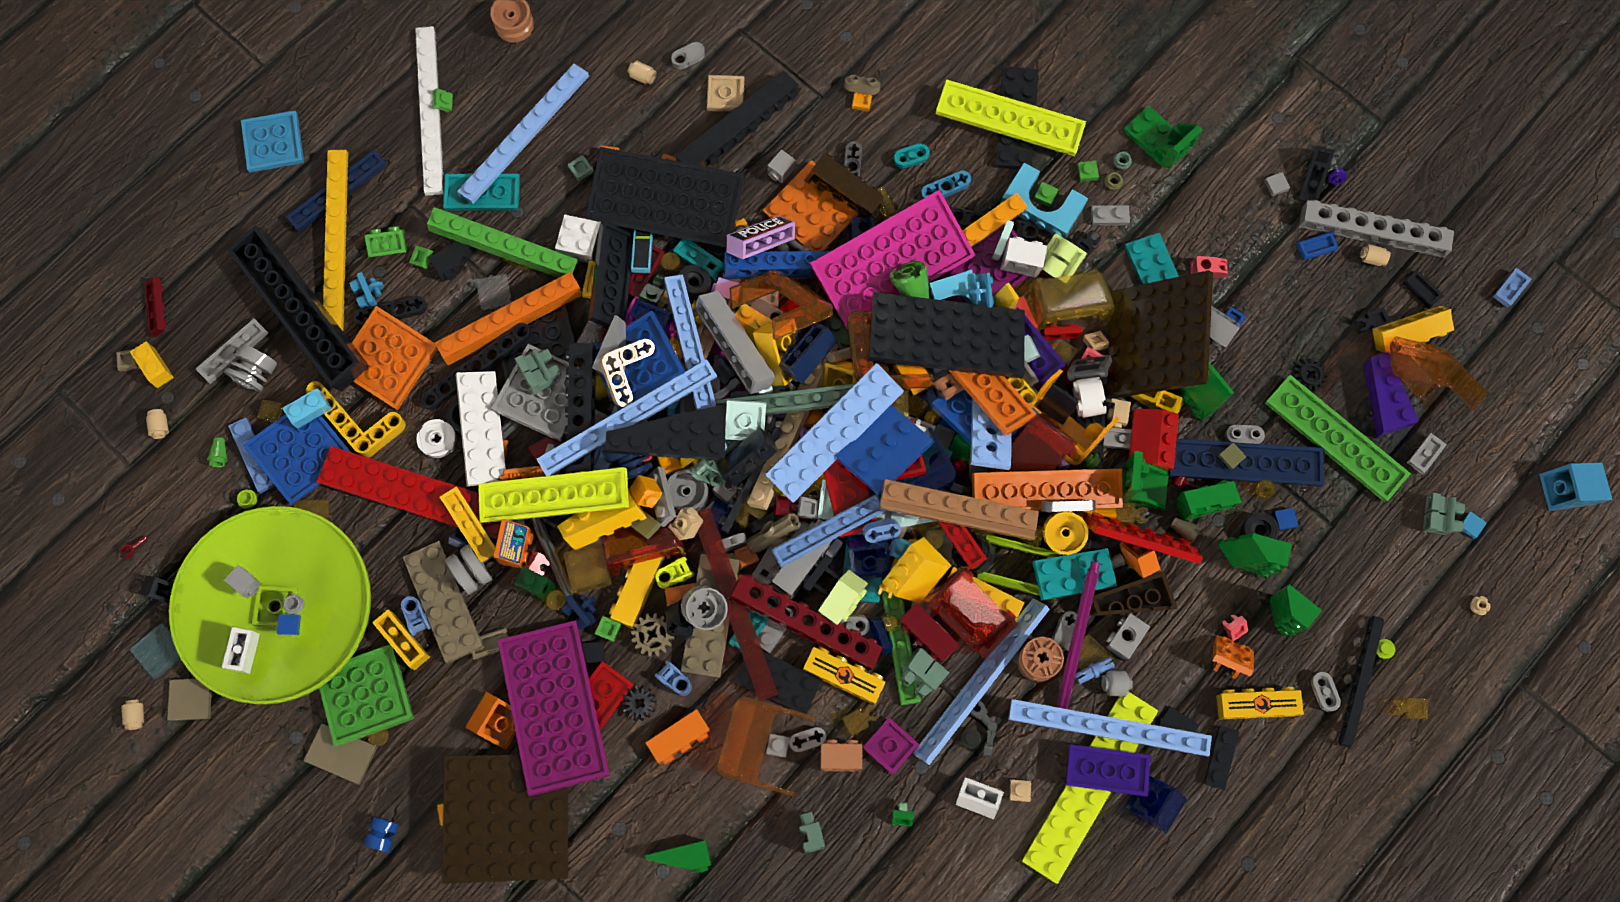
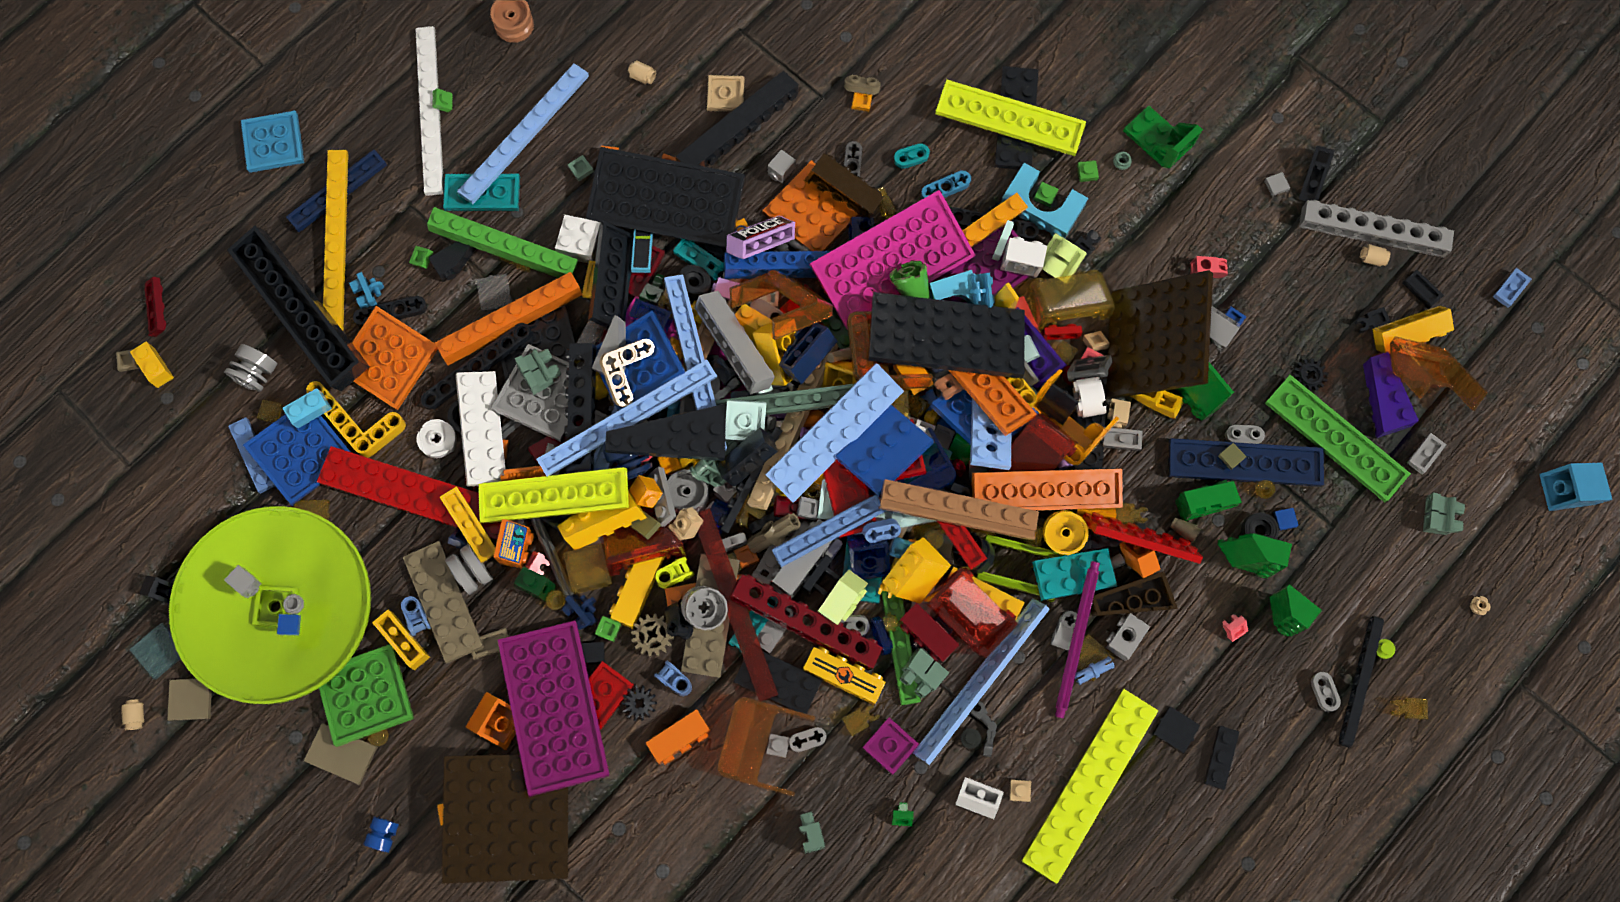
(132, 547): dark red hand -> none
(157, 424): tan brick -> none
(217, 455): bright green cone -> none
(220, 360): light grey plate -> none
(240, 650): white brick -> none
(246, 499): lime plate -> none
(386, 242): bright green bracket -> none
(670, 261): clear yellow plate -> none
(689, 857): green slope -> none
(692, 53): light grey piece -> none
(841, 756): nougat brick -> none
(1029, 662): nougat wheel -> none
(1068, 505): beam -> none
(1091, 461): bright green plate -> none
(1108, 770): dark purple plate -> none
(1110, 215): light grey plate -> none
(1110, 727): light blue plate -> none
(1116, 683): light grey head -> none
(1117, 178): olive plate -> none
(1144, 483): green bracket -> none
(1151, 259): teal plate -> none
(1155, 435): red slope -> none
(1160, 805): clear blue slope -> none
(1180, 481): dark red hand -> none
(1232, 655): orange plate -> none
(1259, 704): yellow brick -> none
(1317, 246): blue tile -> none
(1337, 176): dark purple plate -> none
(1473, 525): dark azure tile -> none

